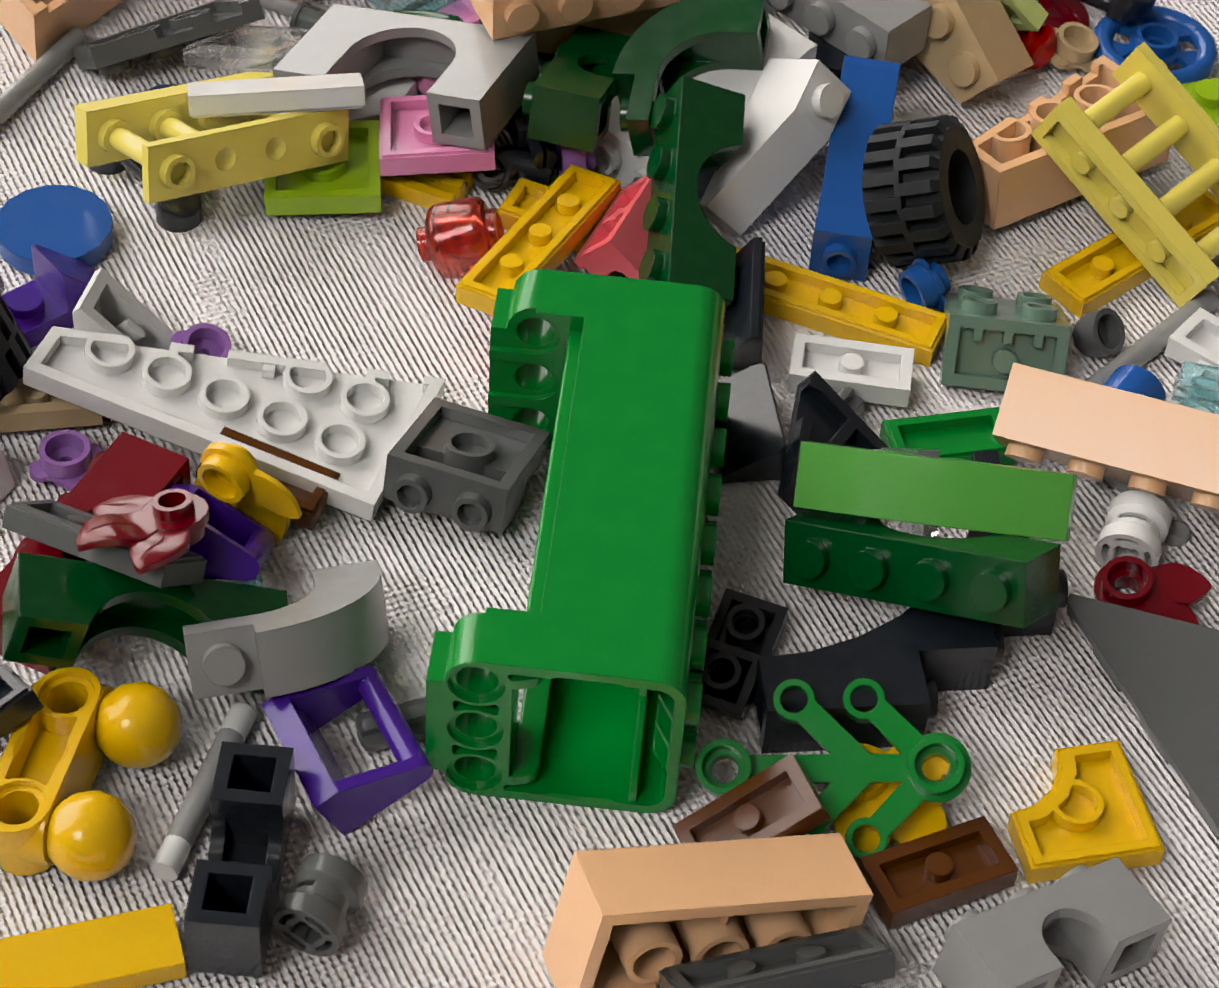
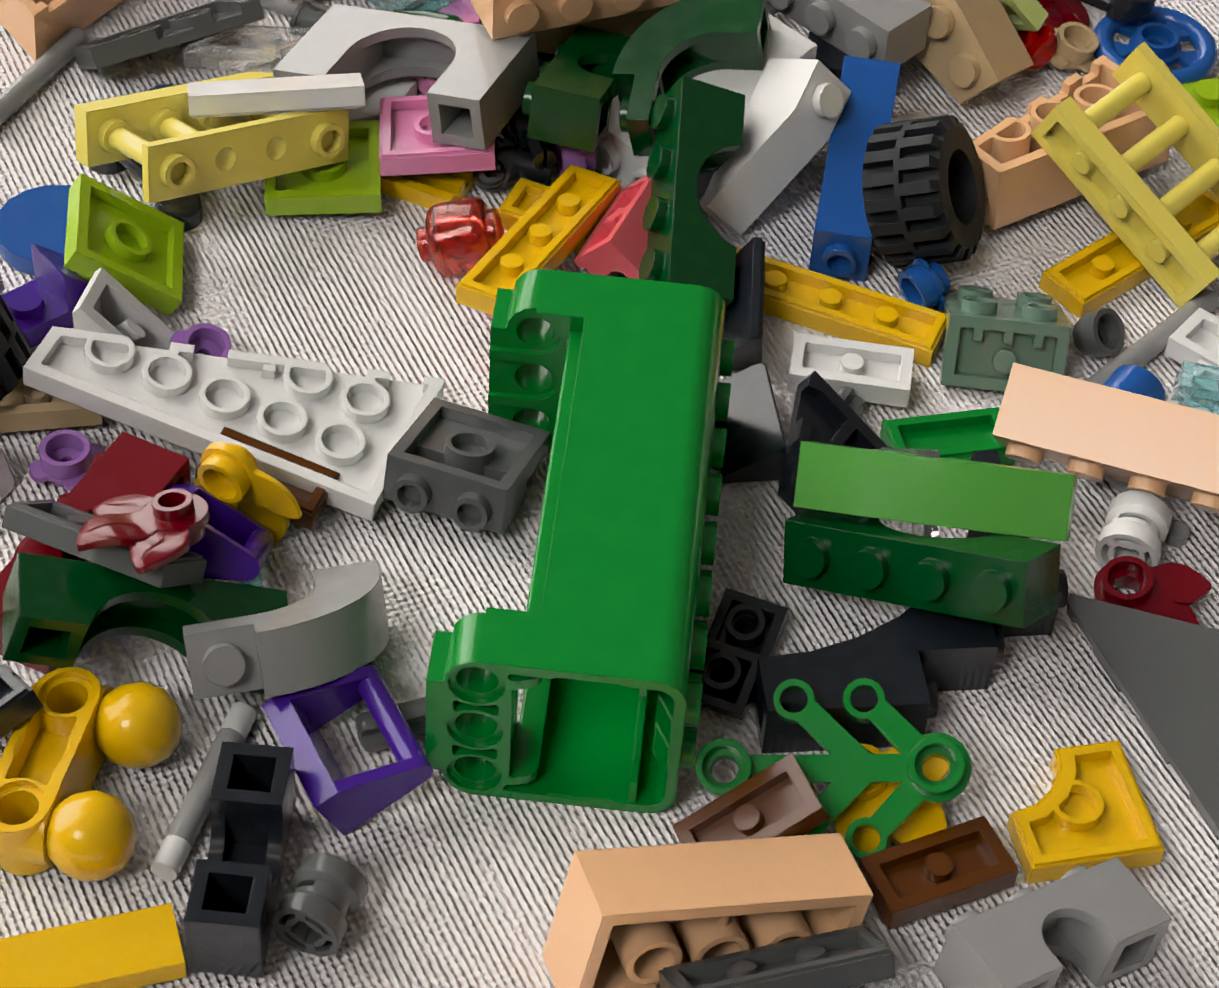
(127, 240): none -> lime plate

